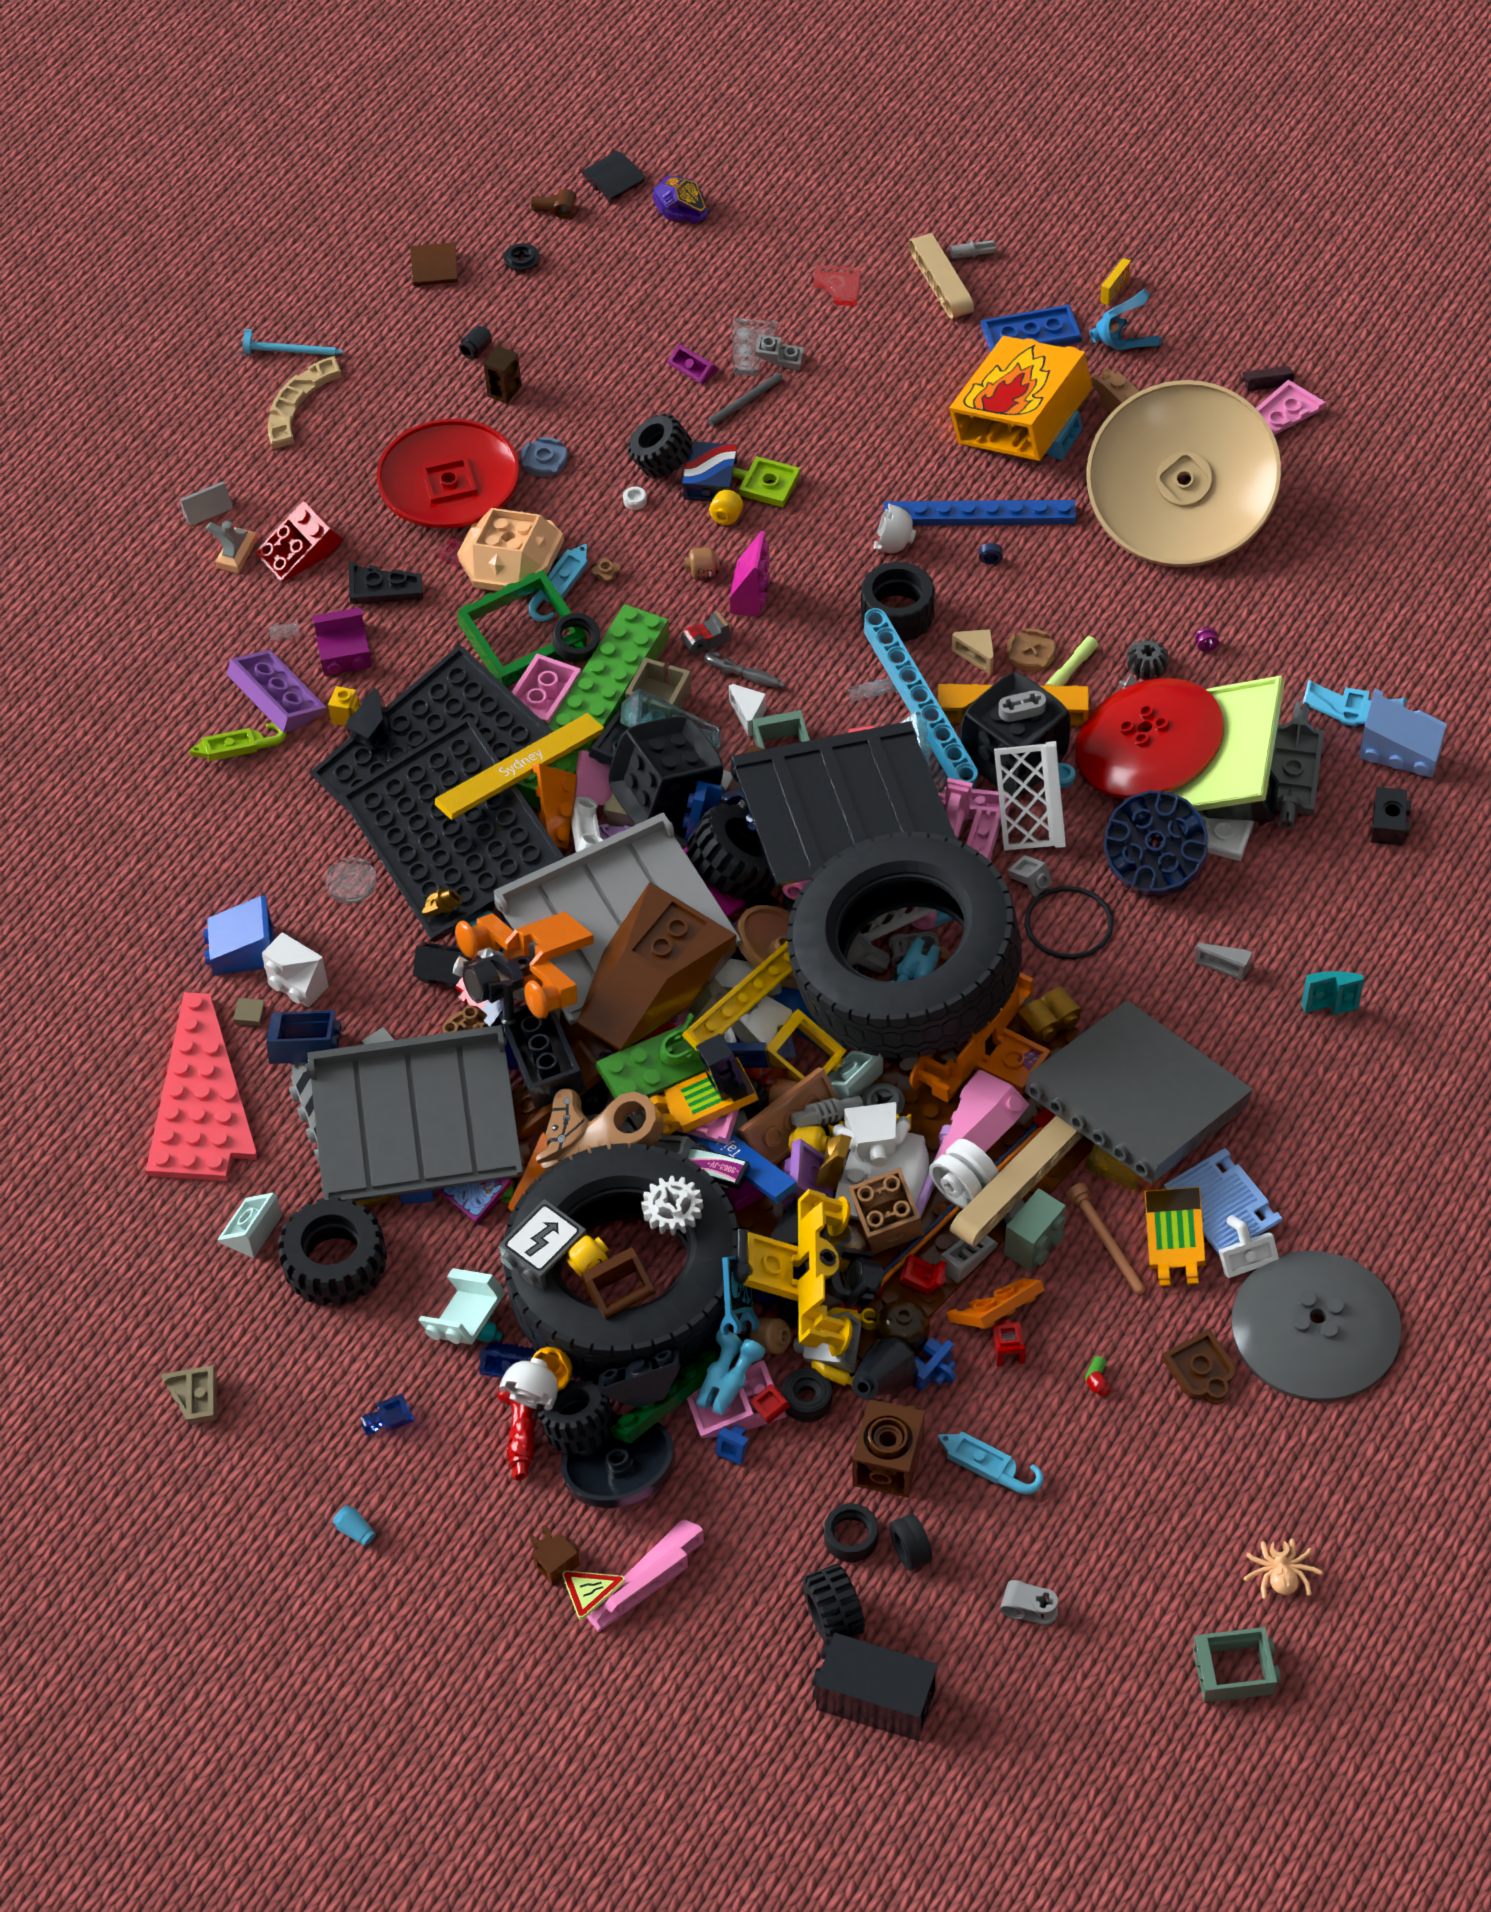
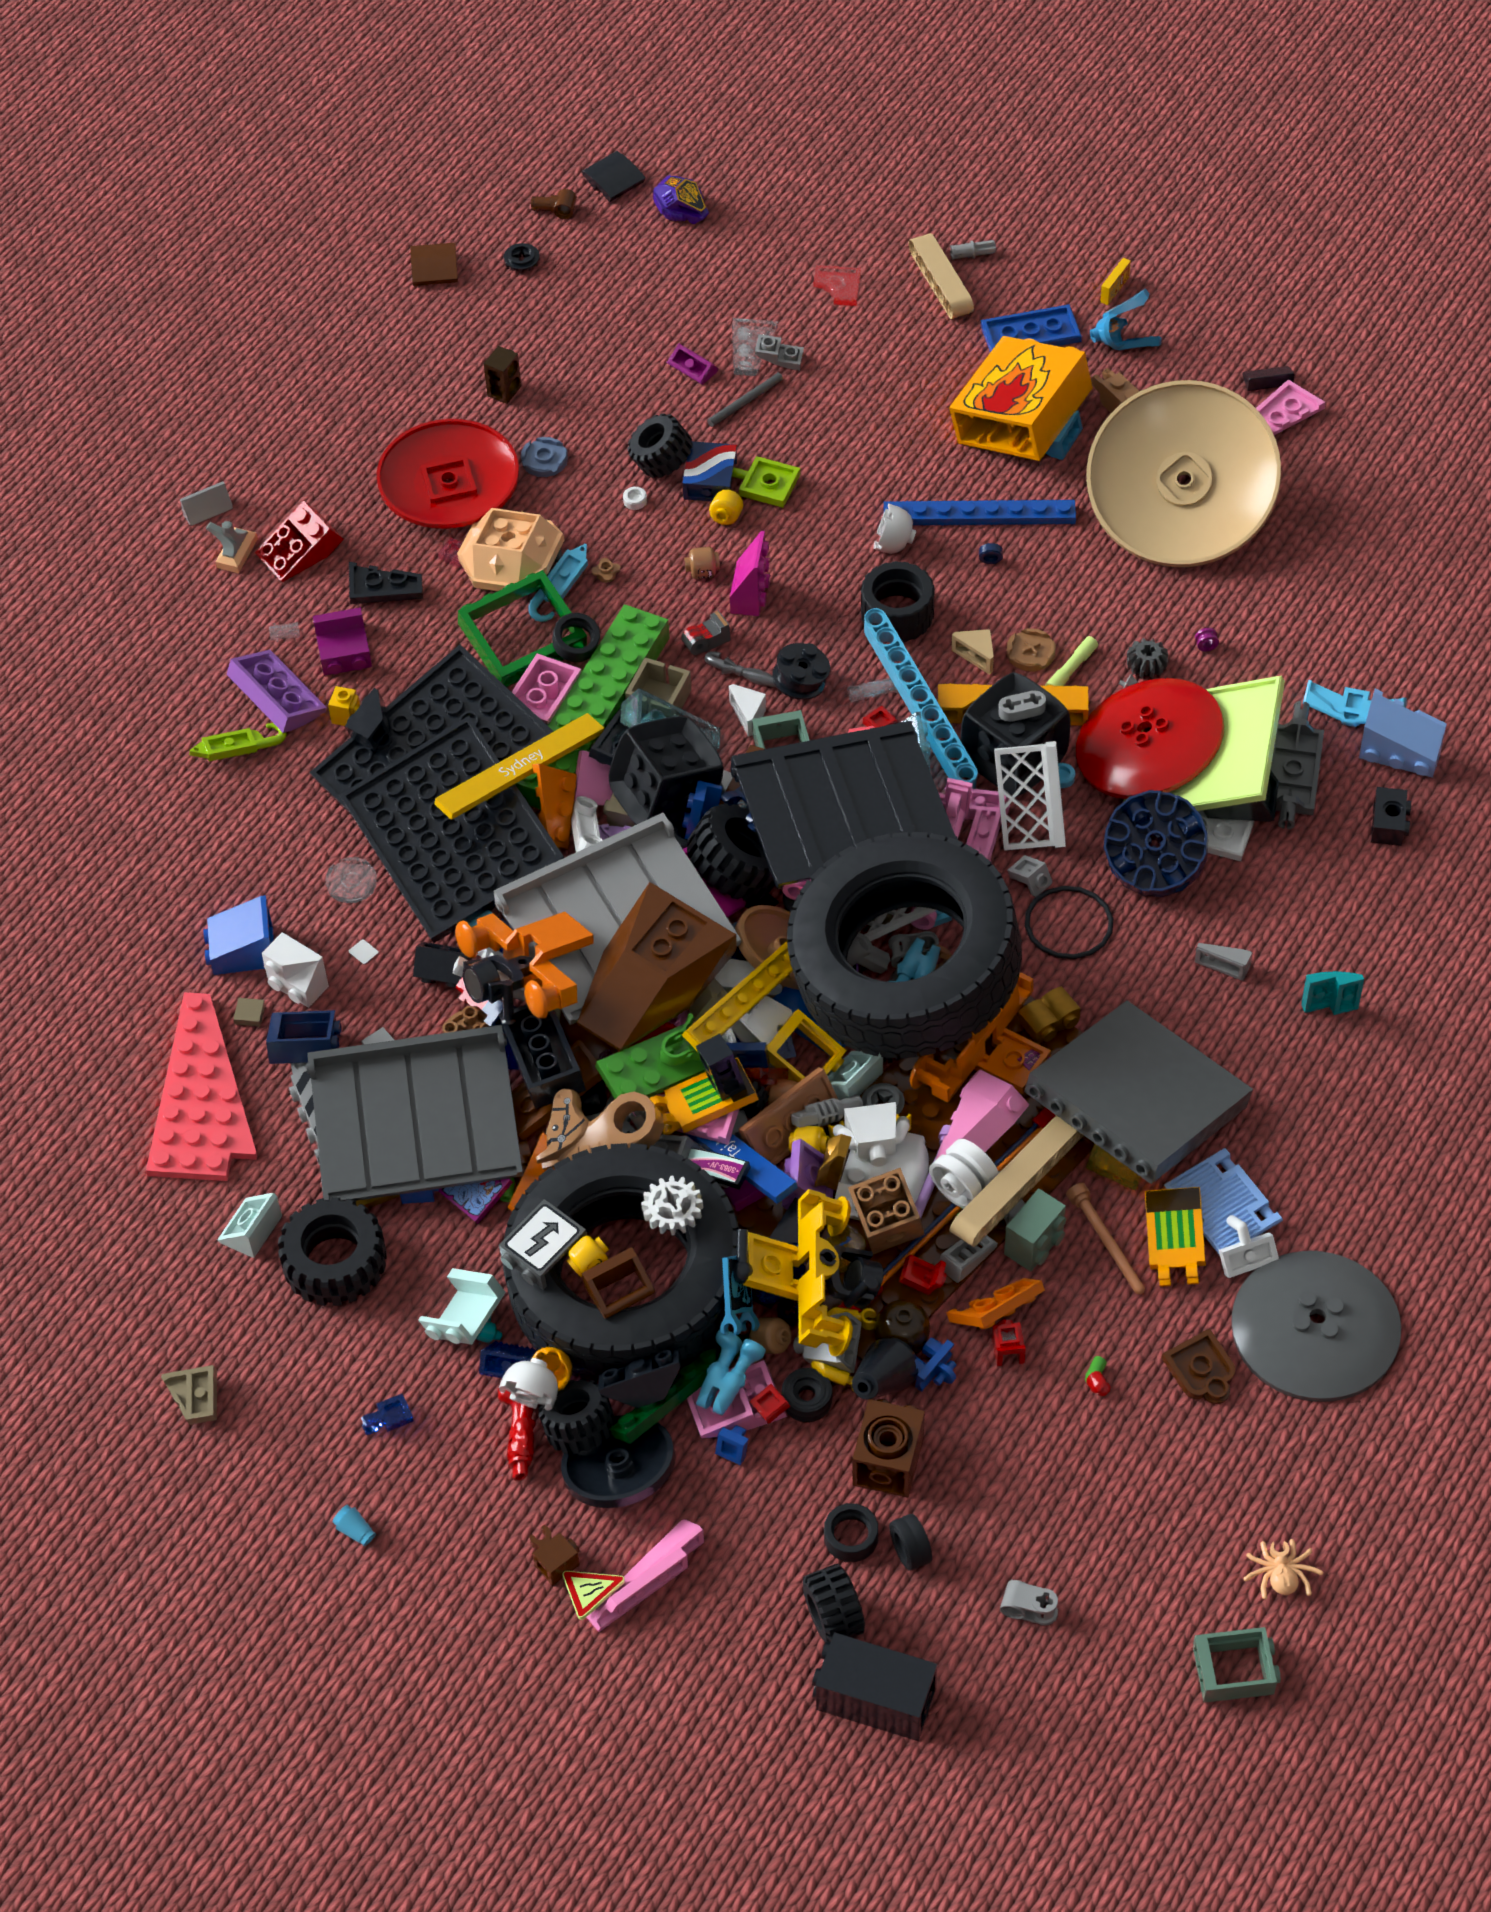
(249, 345): medium azure piece -> none
(292, 395): tan tile -> none
(363, 951): none -> white sticker
(441, 902): pearl gold piece -> none
(475, 342): black brick -> none
(801, 671): none -> black wheel
(879, 718): none -> red tile
(987, 1462): medium azure plate -> none

